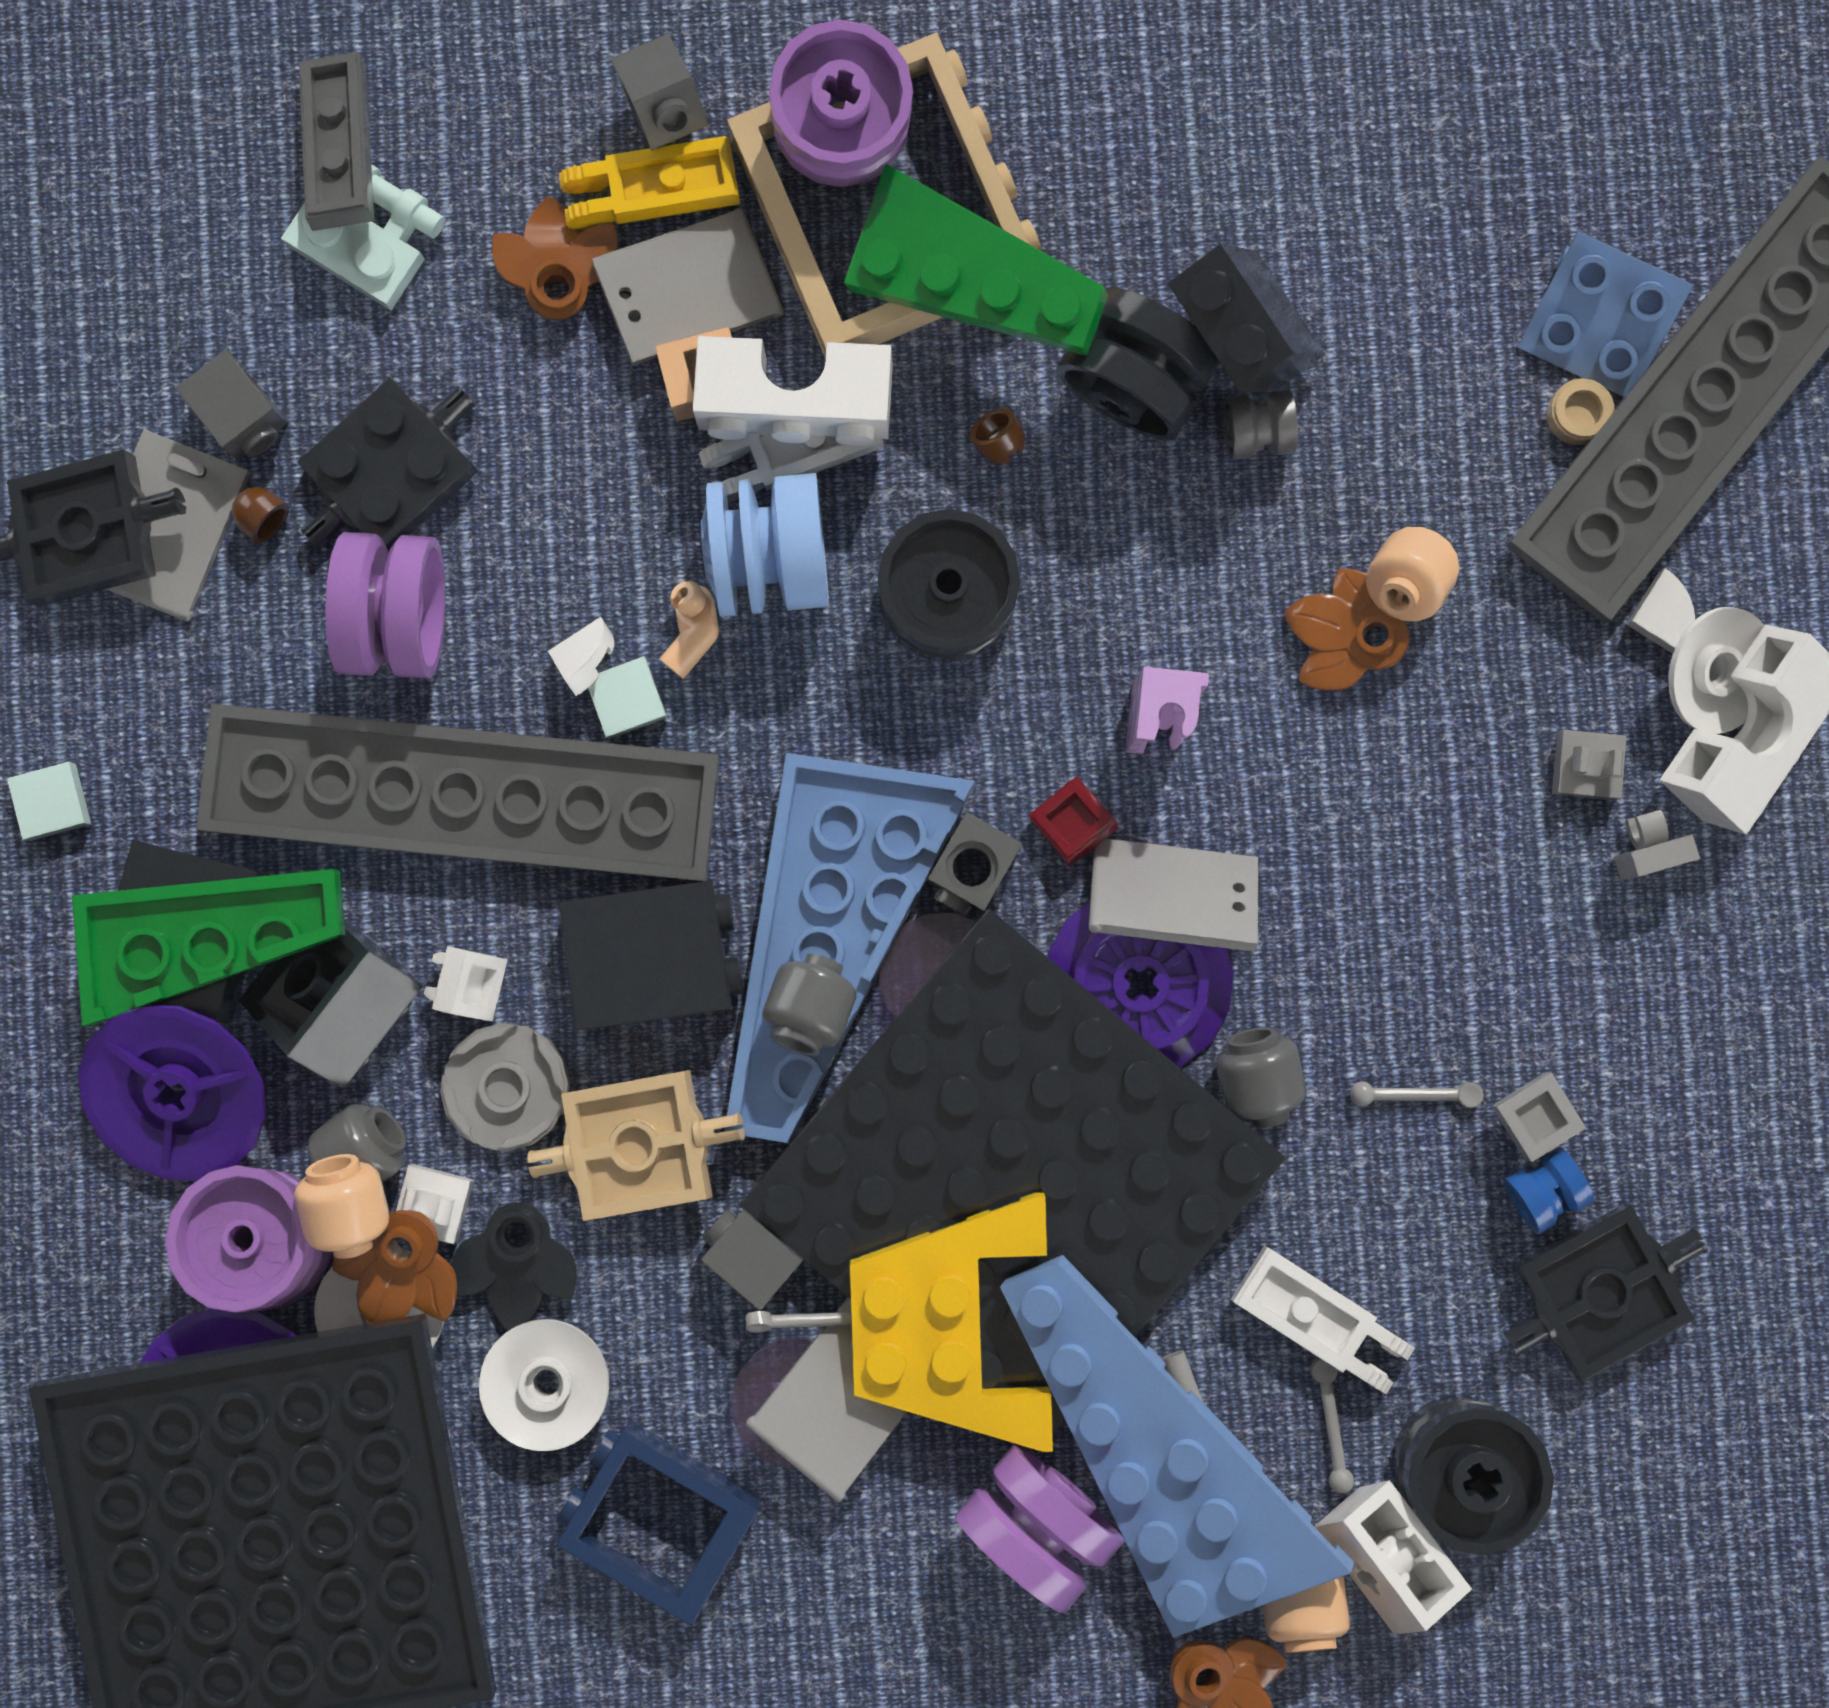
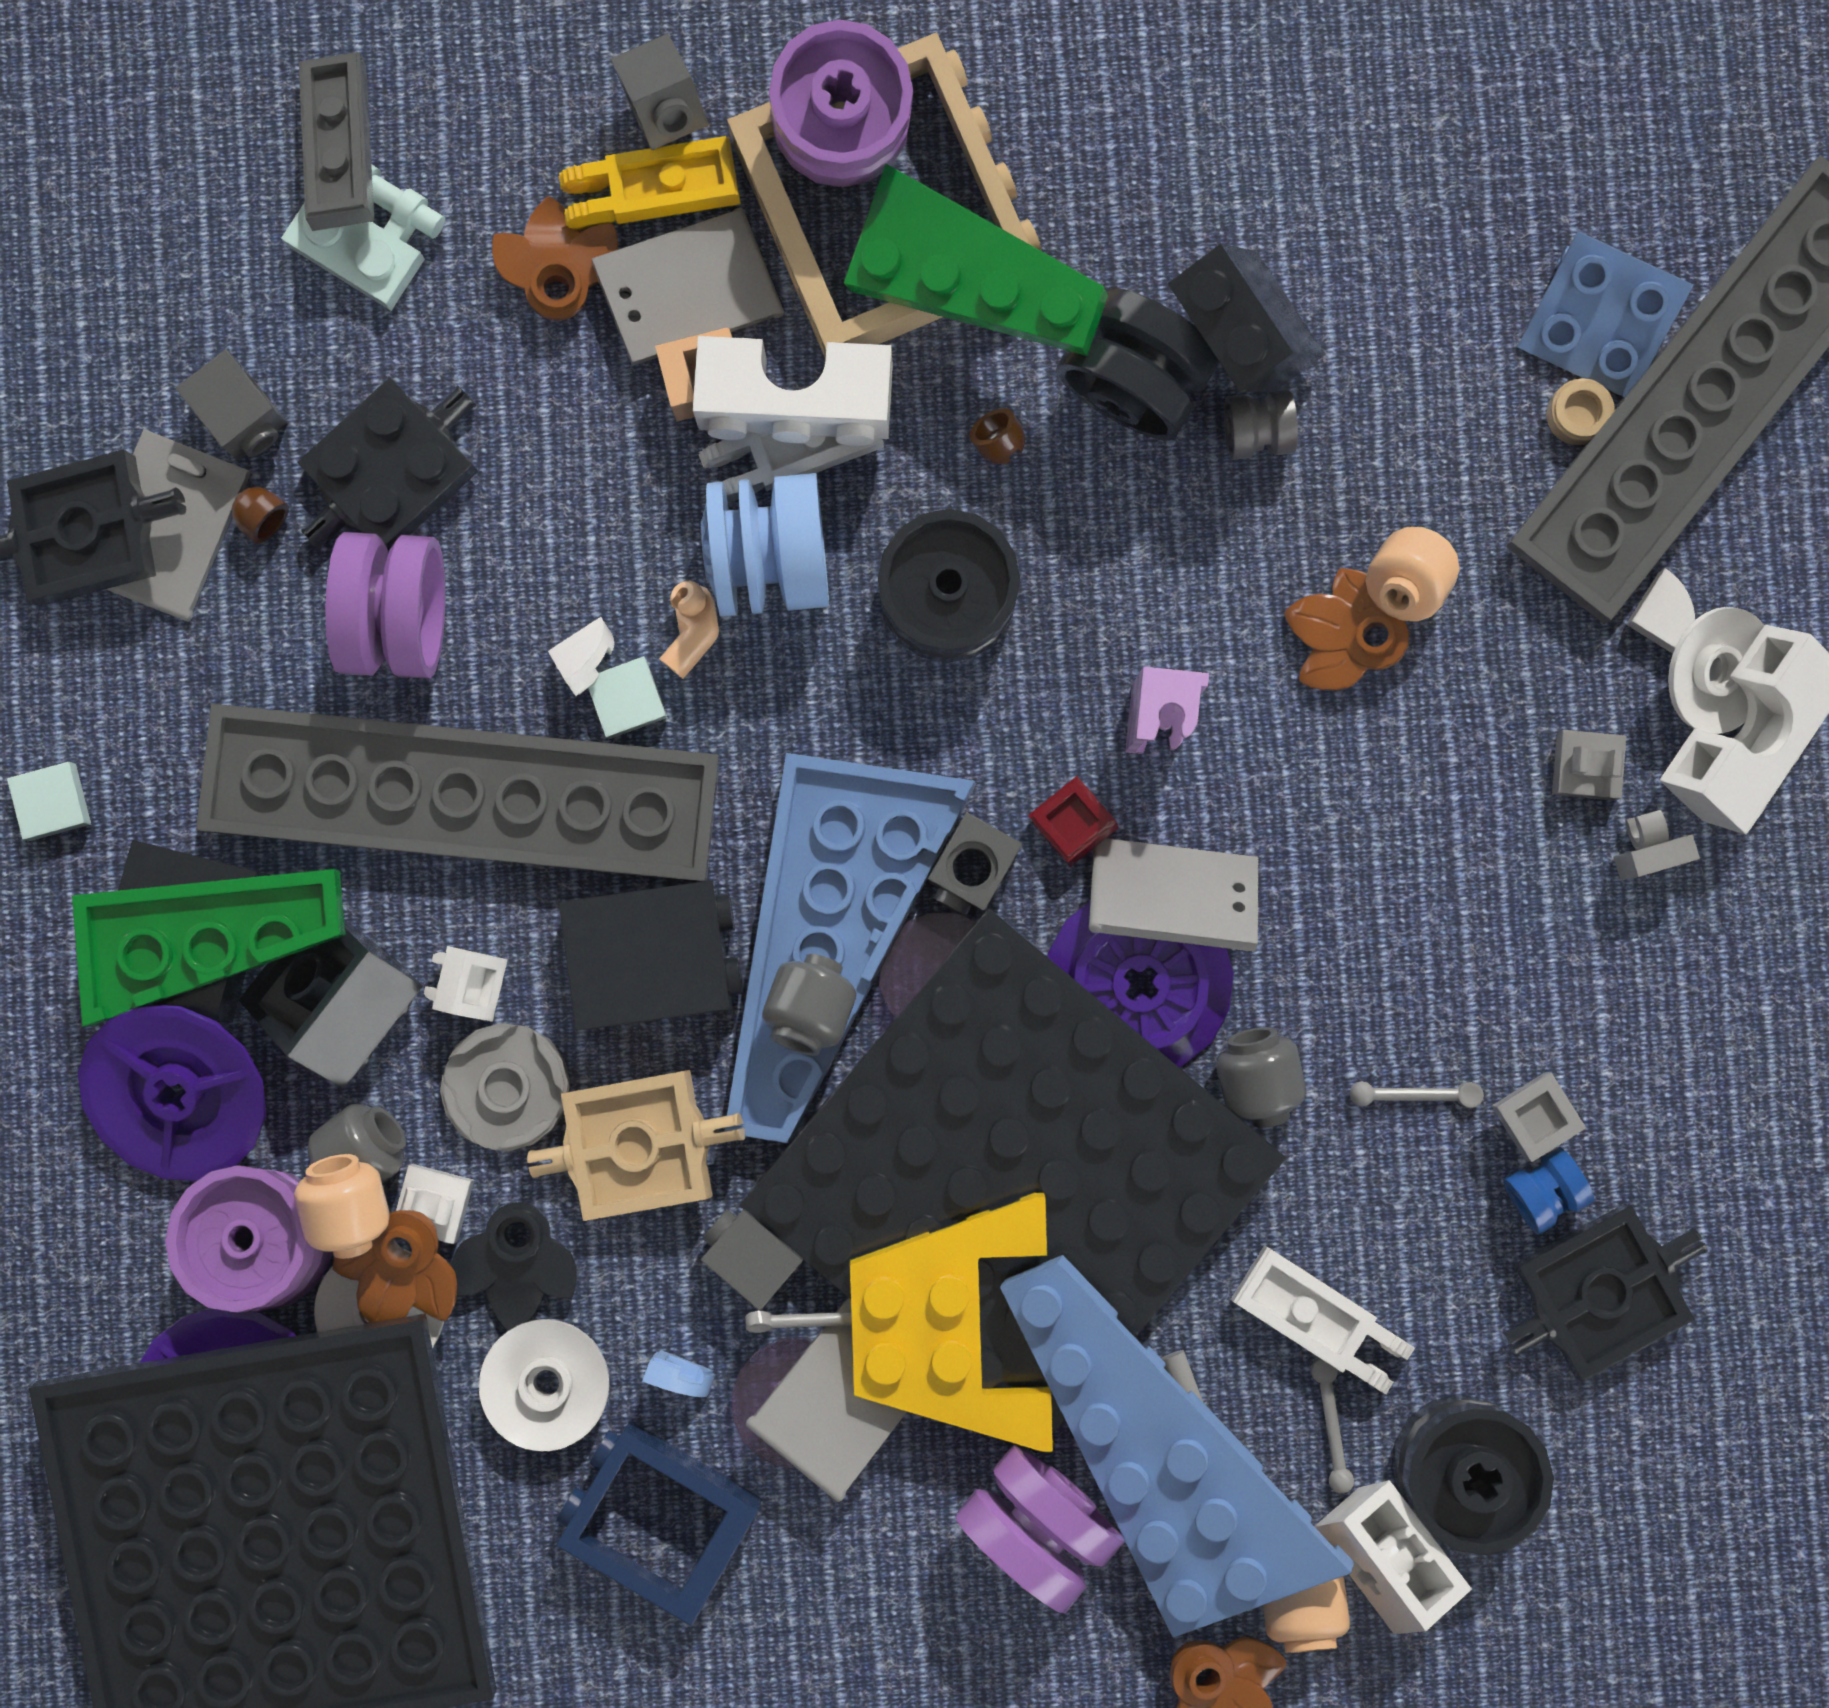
(678, 1375): none -> light blue tile

